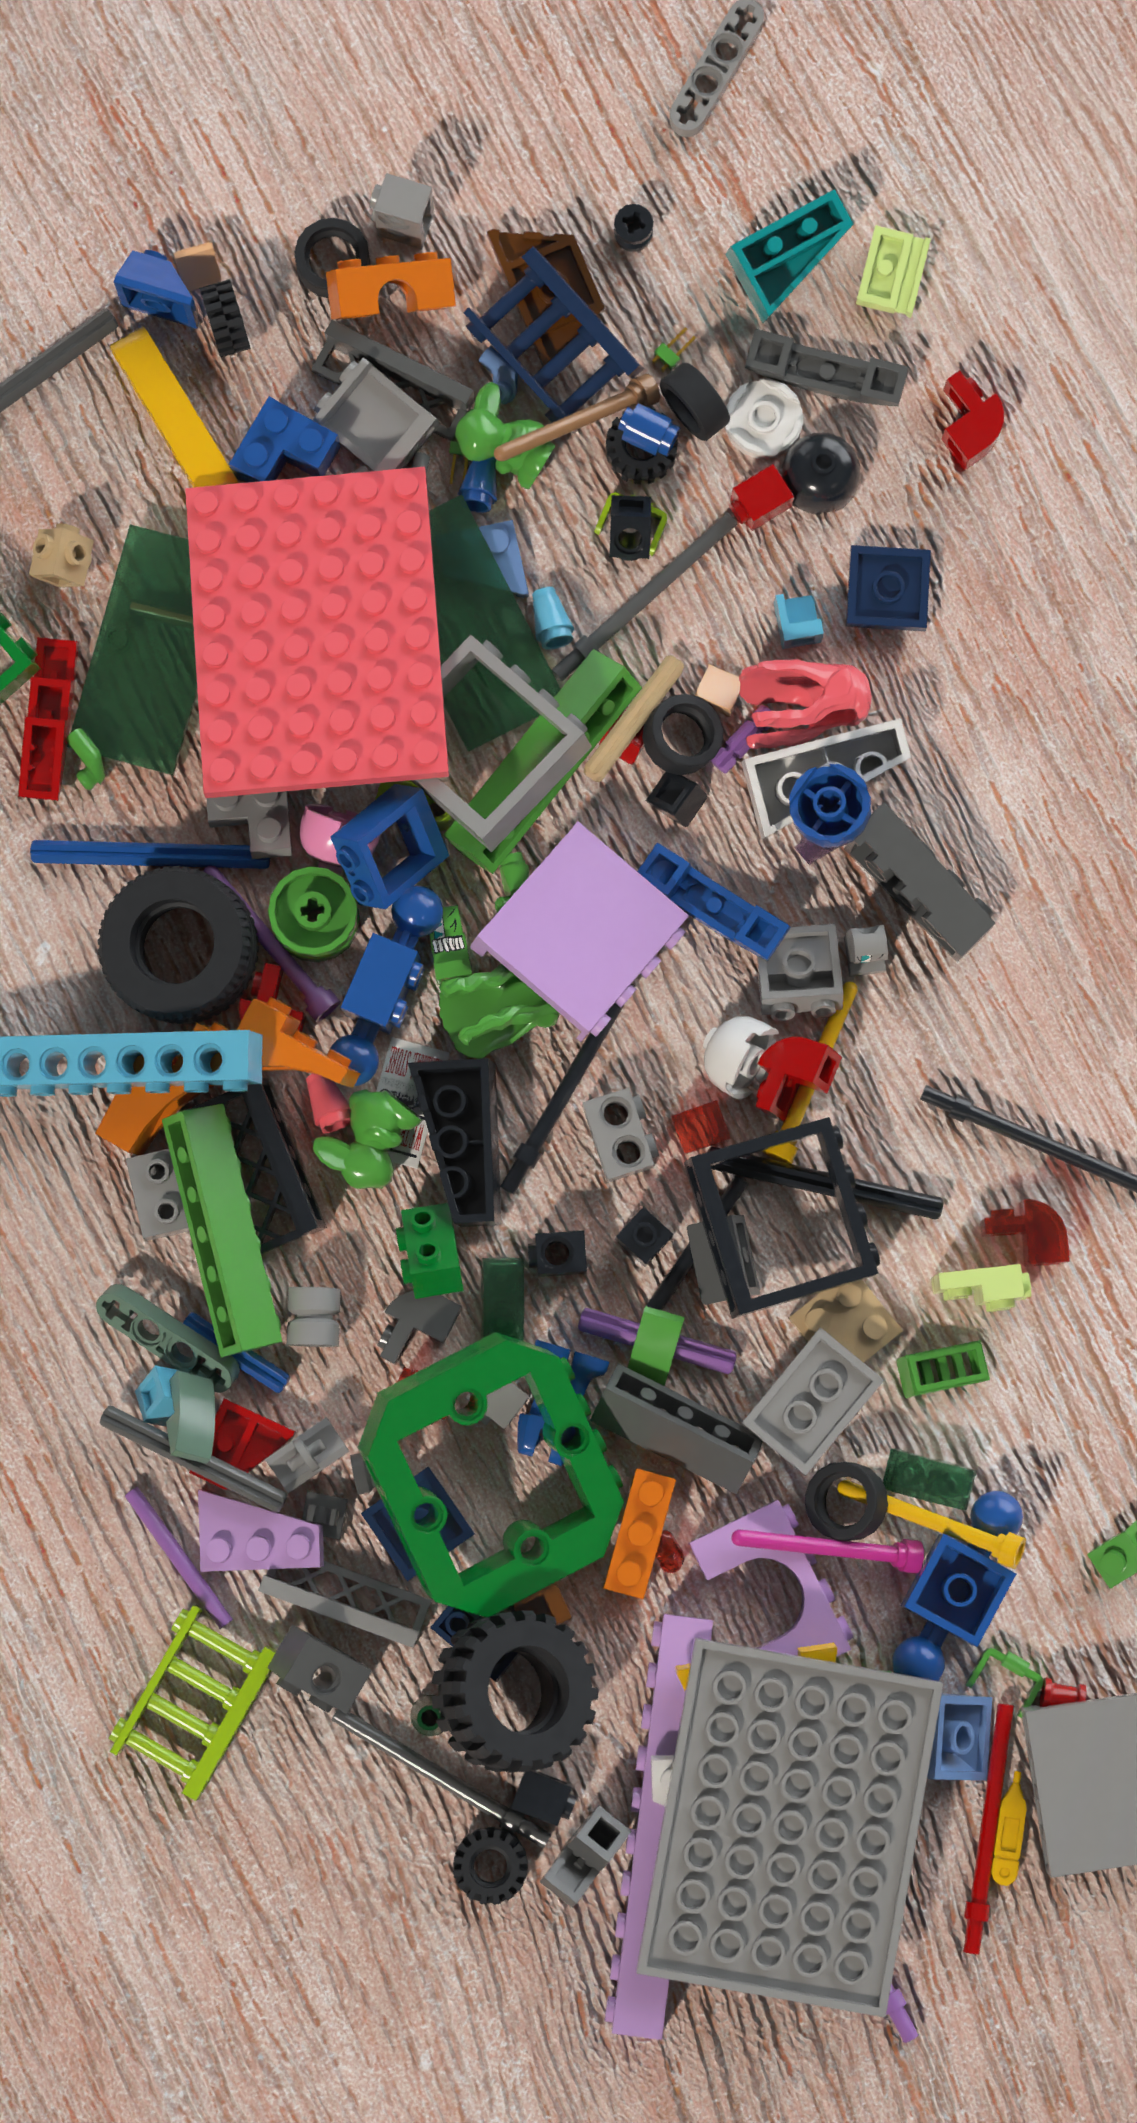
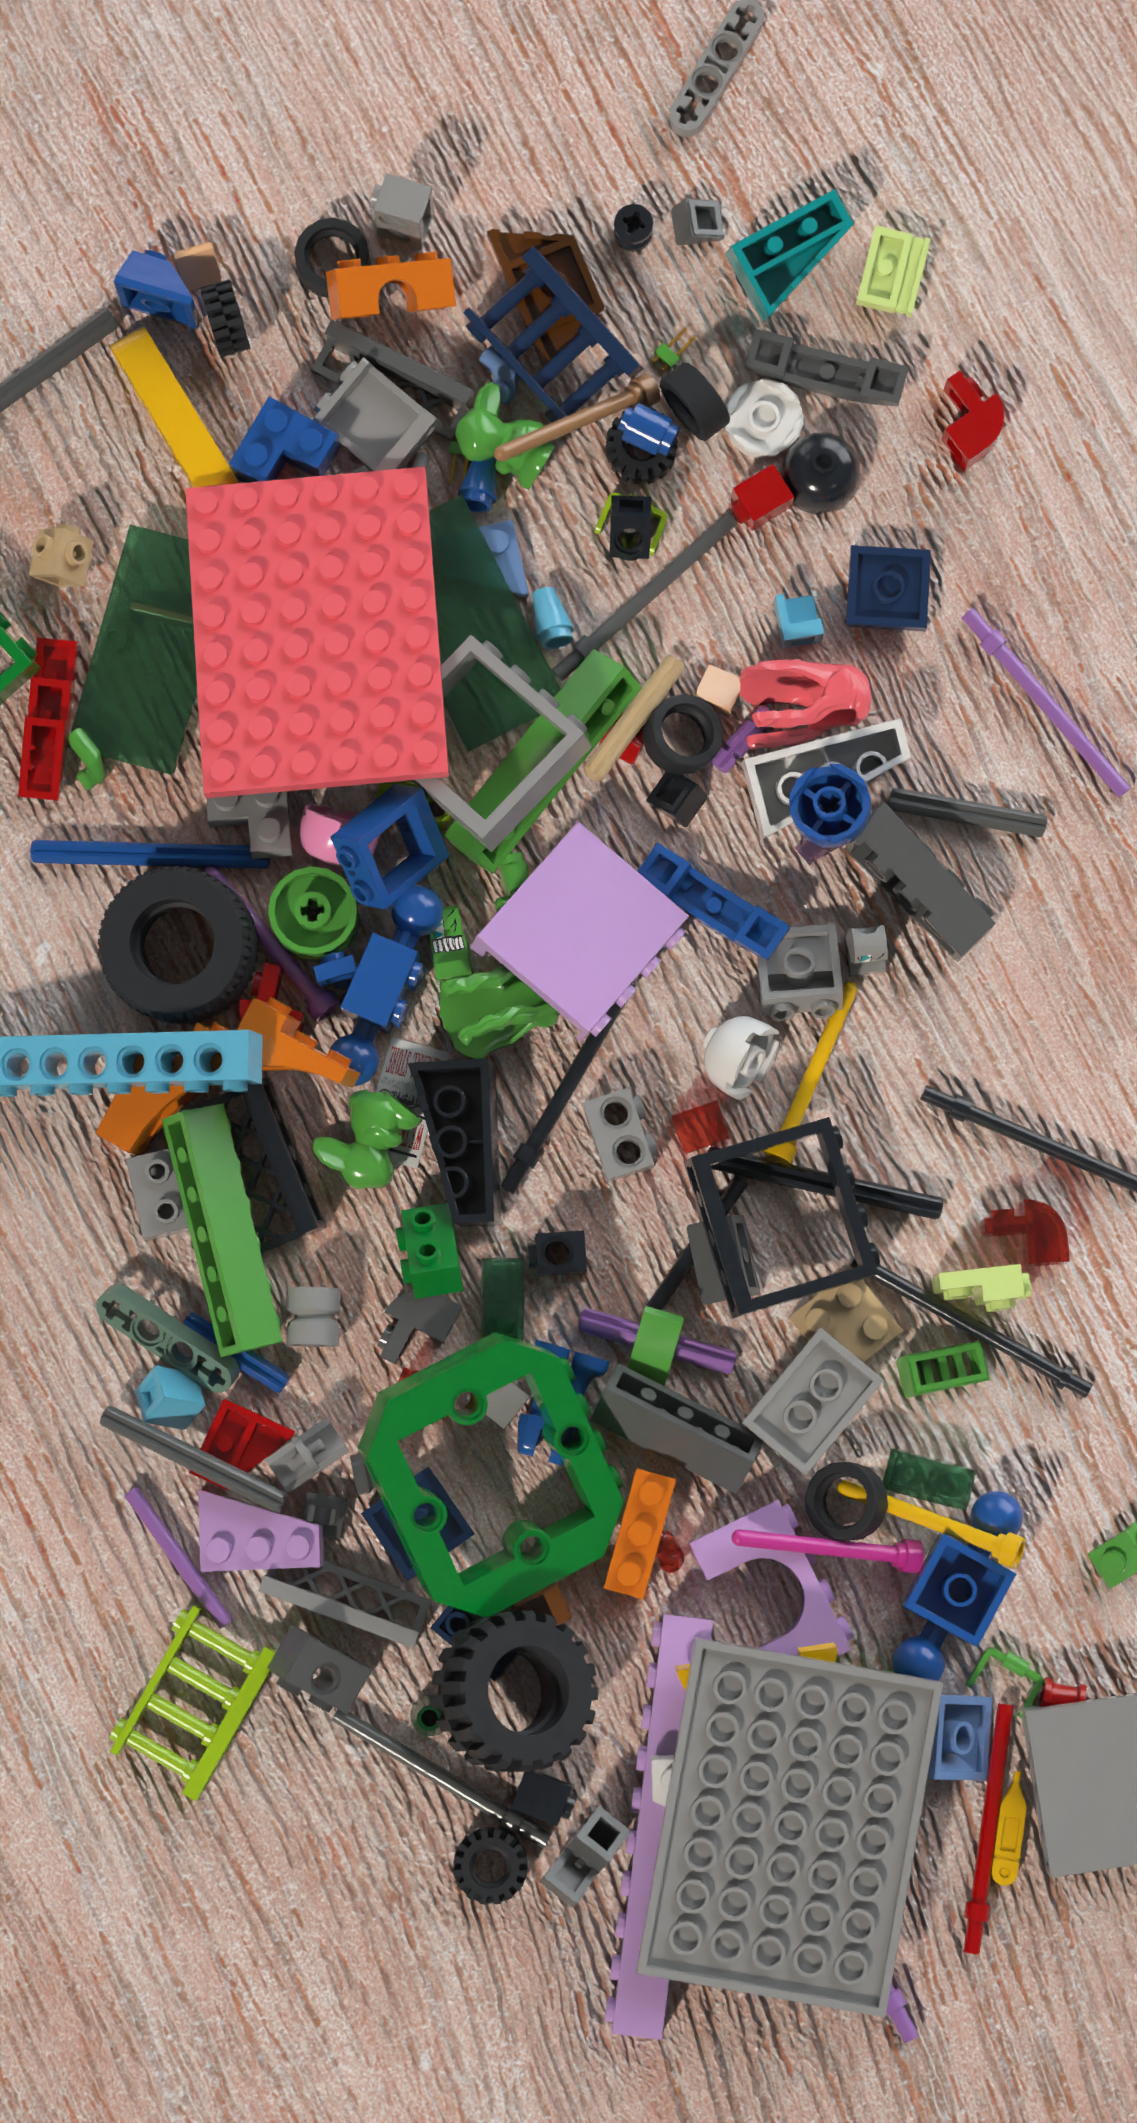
(193, 1419): sand green slope -> none
(328, 1104): coral cone -> none
(335, 970): none -> blue plate
(644, 1236): black brick -> none
(697, 222): none -> dark grey slope
(791, 1064): red brick -> none
(967, 812): none -> dark grey axle
(995, 644): none -> medium lavender bar
(1062, 1376): none -> black bar

